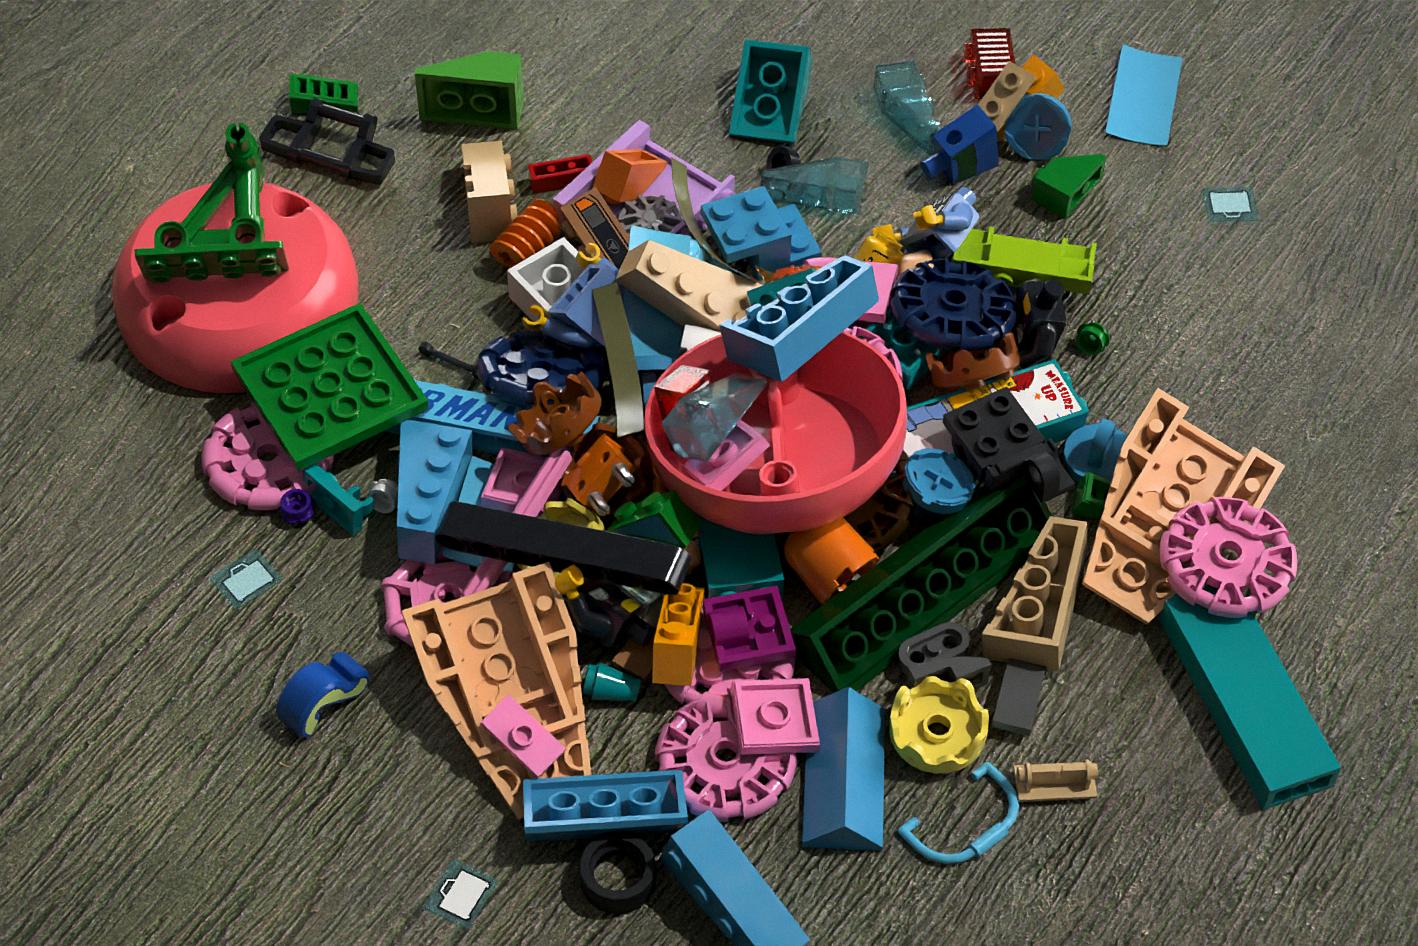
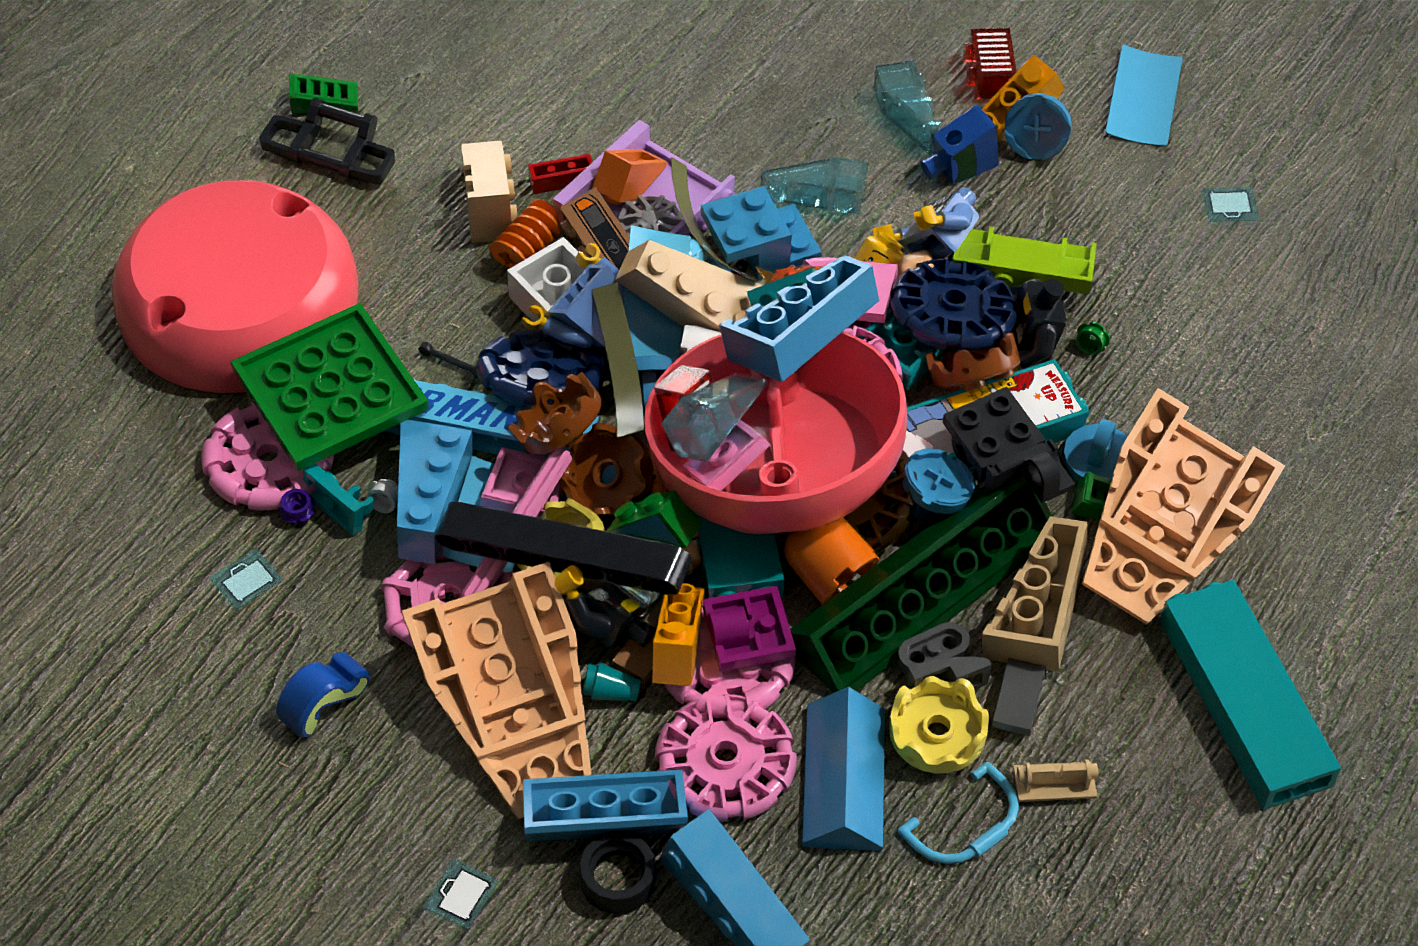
(231, 252): green plate -> none
(473, 90): bright green slope -> none
(522, 736): bright pink plate -> none
(599, 475): orange piece -> none
(771, 91): teal slope -> none
(774, 716): bright pink tile -> none
(781, 157): black tile -> none
(1006, 93): tan hinge -> none
(1067, 182): green slope -> none
(1228, 576): bright pink plate -> none

